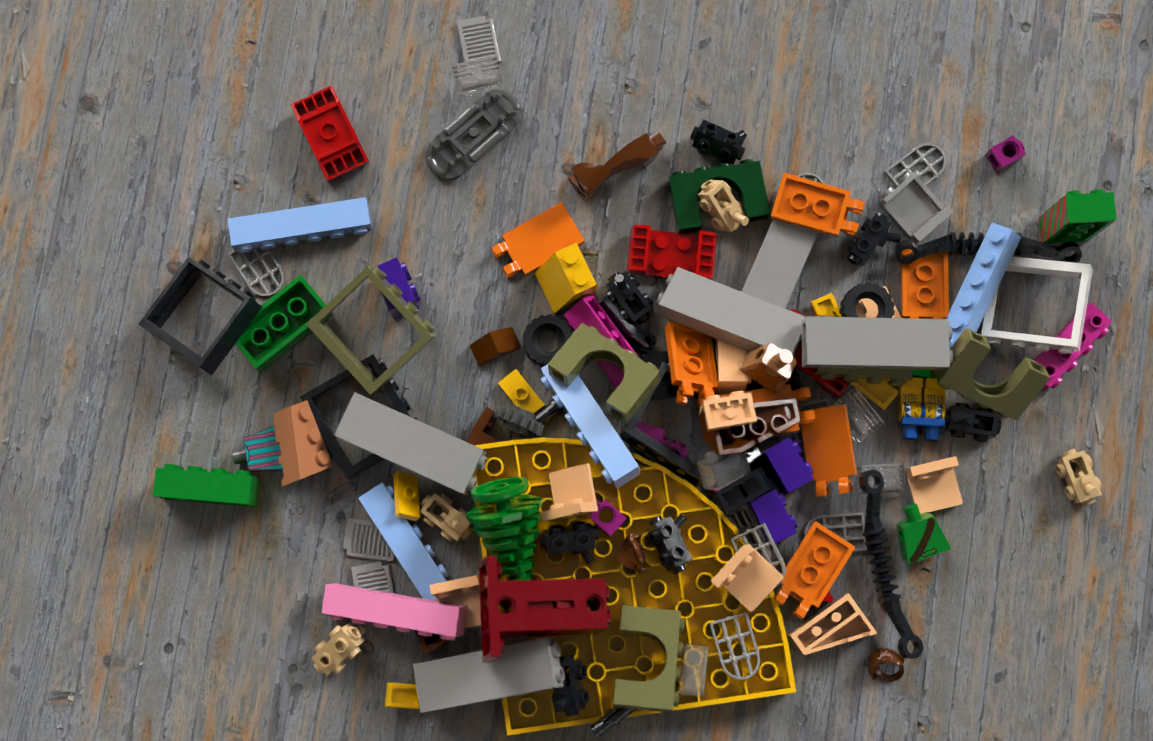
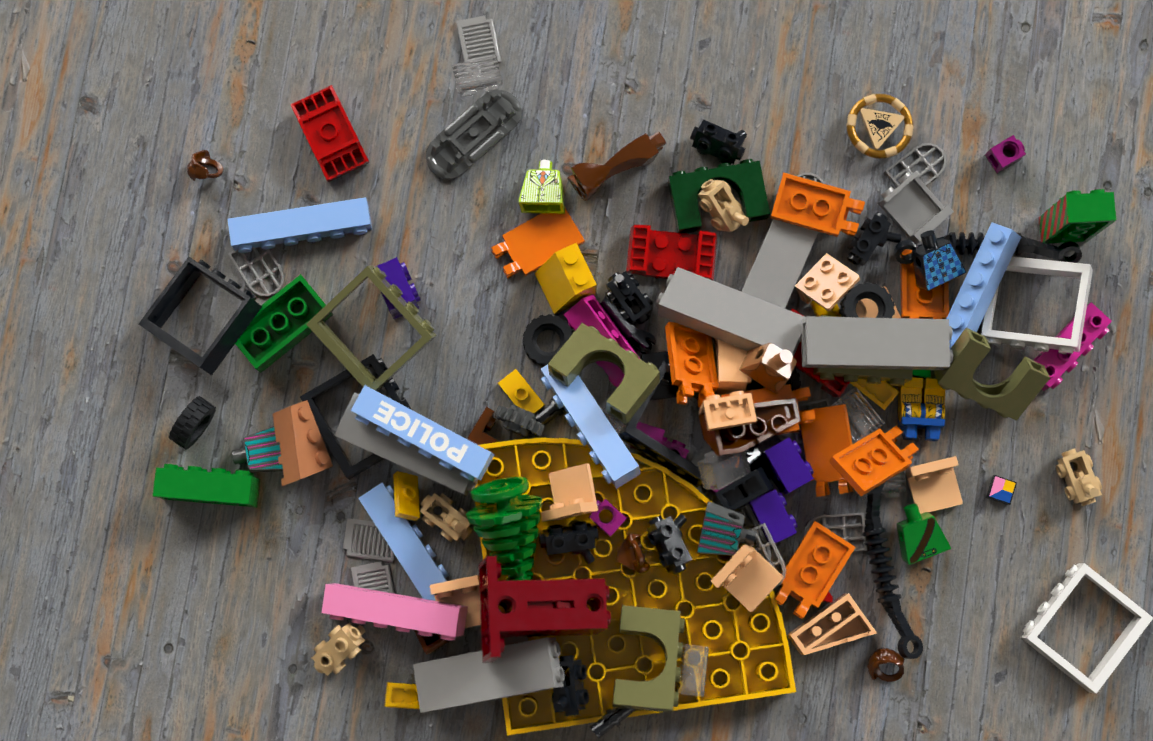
(192, 422): none -> black tyre
(195, 167): none -> reddish brown piece
(423, 433): none -> light blue brick
(495, 345): reddish brown slope -> none
(542, 190): none -> lime torso
(723, 531): none -> torso
(727, 639): light grey window -> none
(826, 282): none -> light nougat bracket
(873, 460): none -> orange tile
(879, 125): none -> piece
(935, 262): none -> torso
(963, 420): black brick -> none
(1001, 490): none -> tile
(1116, 652): none -> white window

